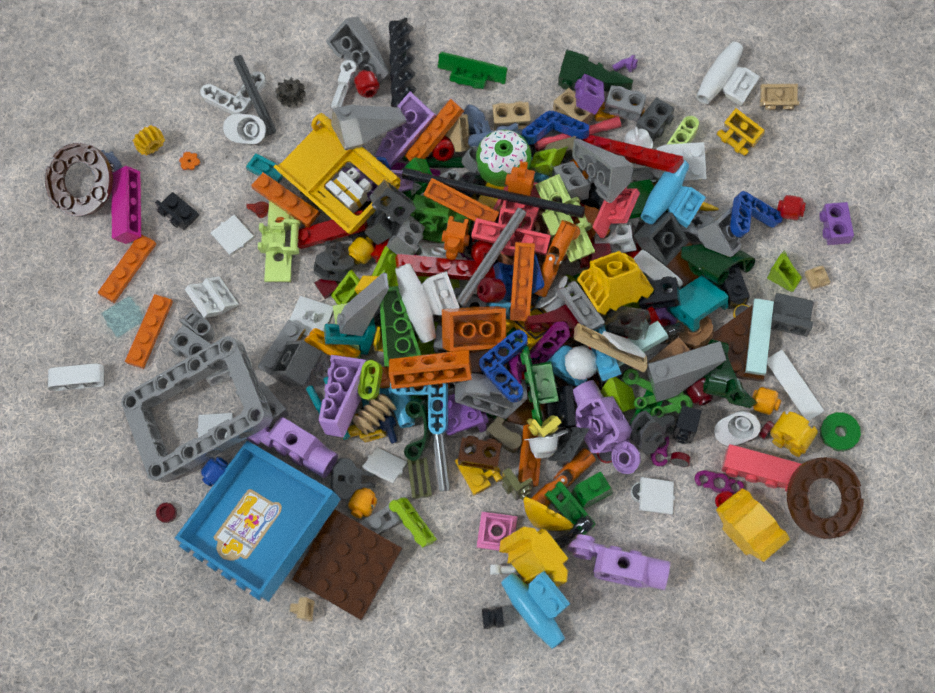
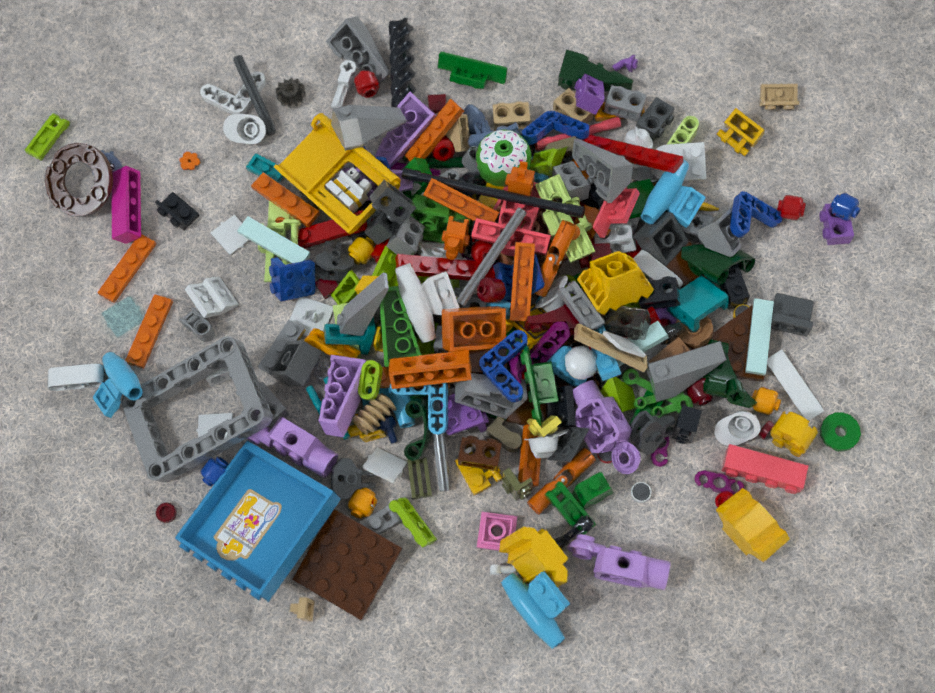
(47, 136): none -> lime plate
(121, 381): none -> medium azure plate
(148, 140): yellow gear -> none
(194, 344): light grey brick -> none
(259, 208): clear red piece -> none
(272, 241): none -> light aqua tile
(292, 280): none -> blue bracket
(436, 102): none -> dark red tile
(492, 617): black wheel -> none
(545, 518): yellow brick -> none
(656, 496): white piece -> none
(680, 459): dark red tile -> none
(729, 78): white plate -> none
(784, 273): lime slope -> none
(817, 277): tan tile -> none
(845, 206): none -> blue head
(851, 500): reddish brown plate -> none

